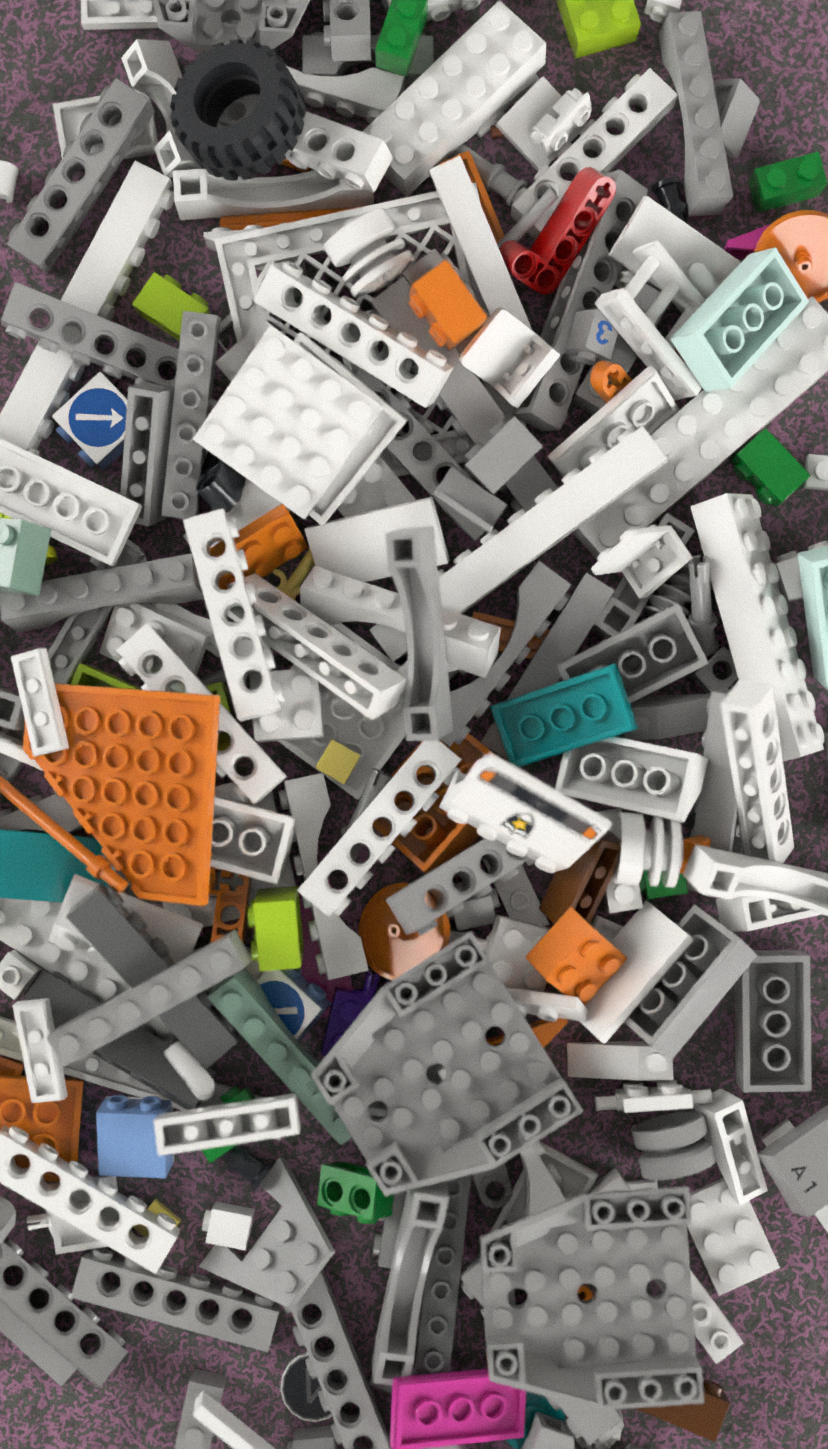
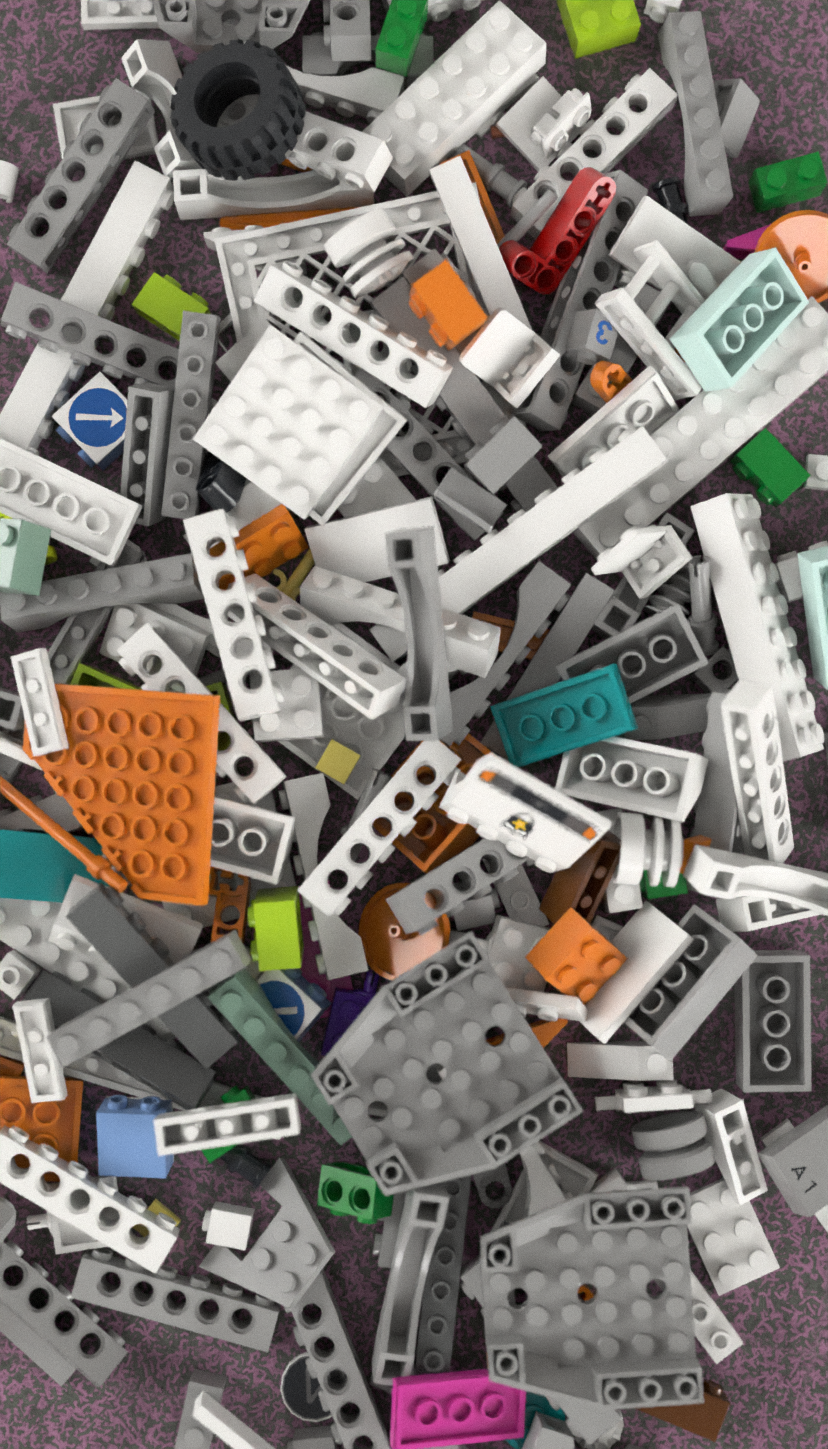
(190, 1070): white bar -> none

